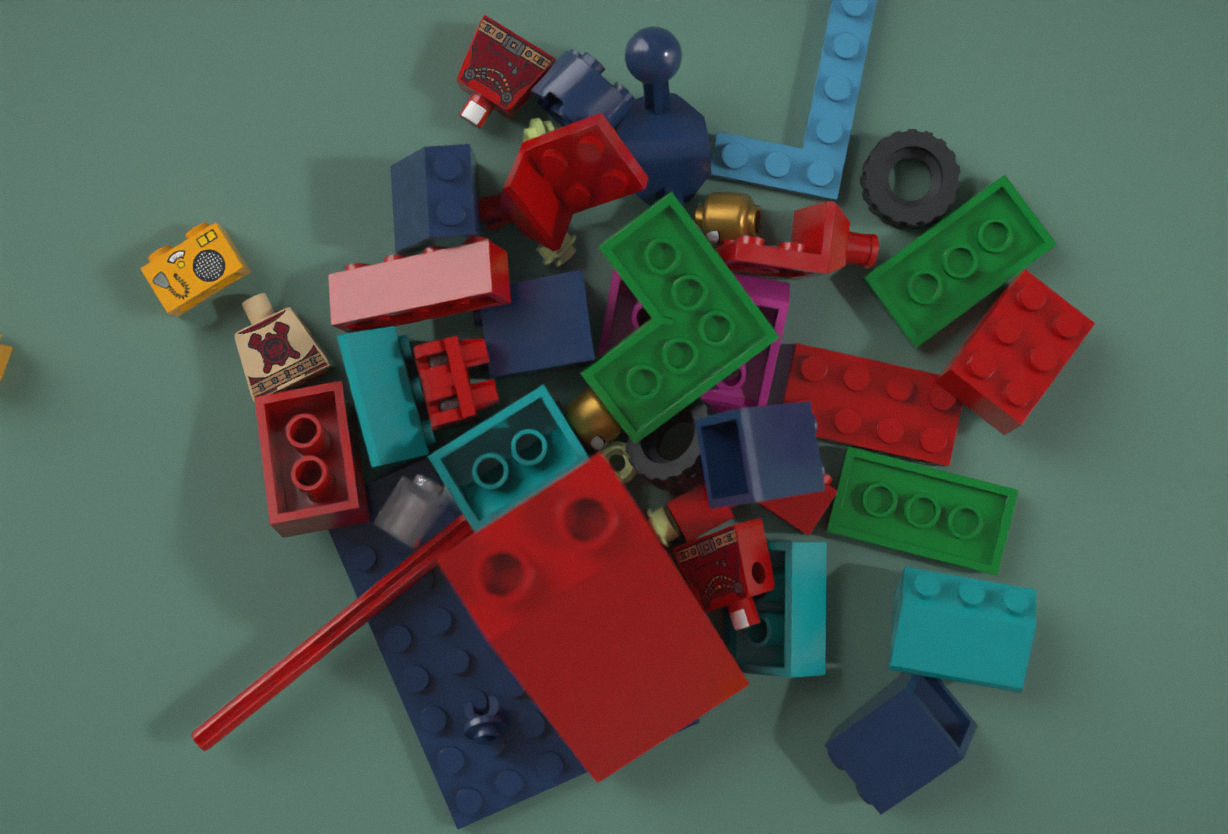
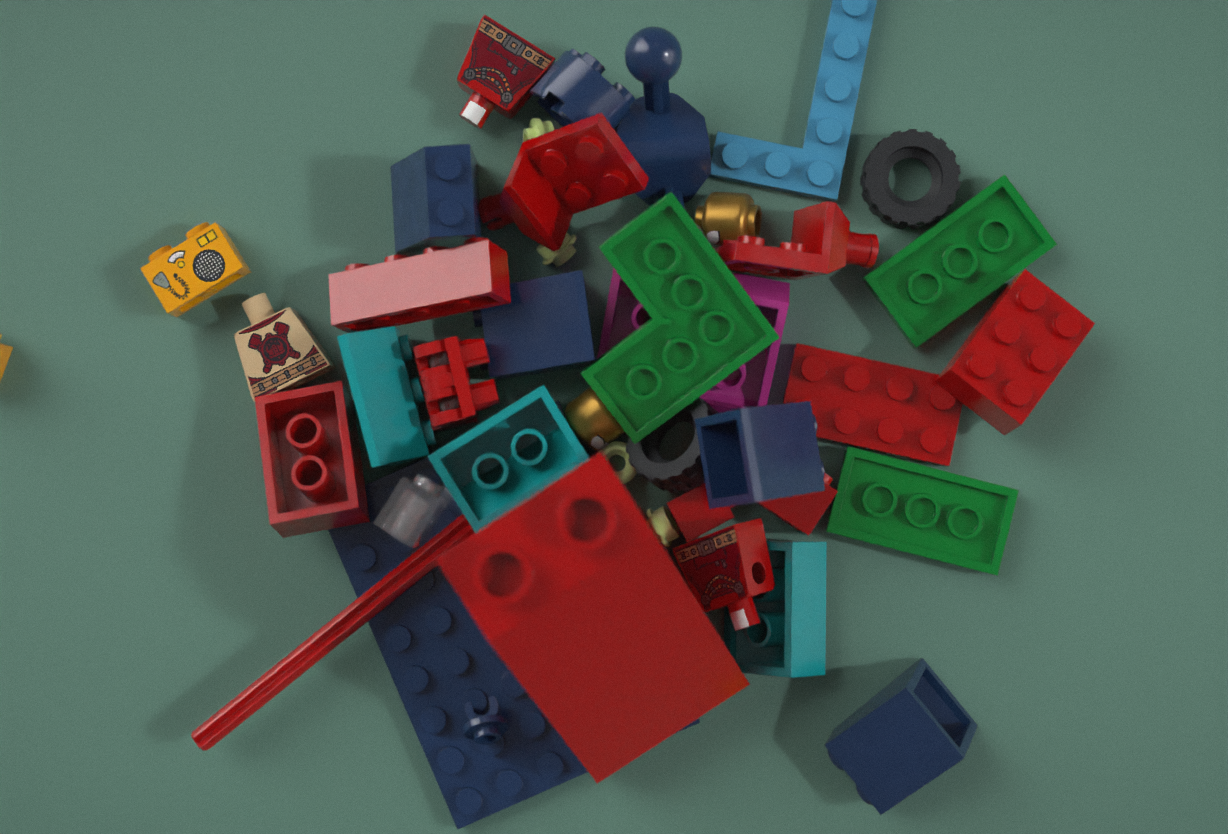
(962, 629): teal slope -> none

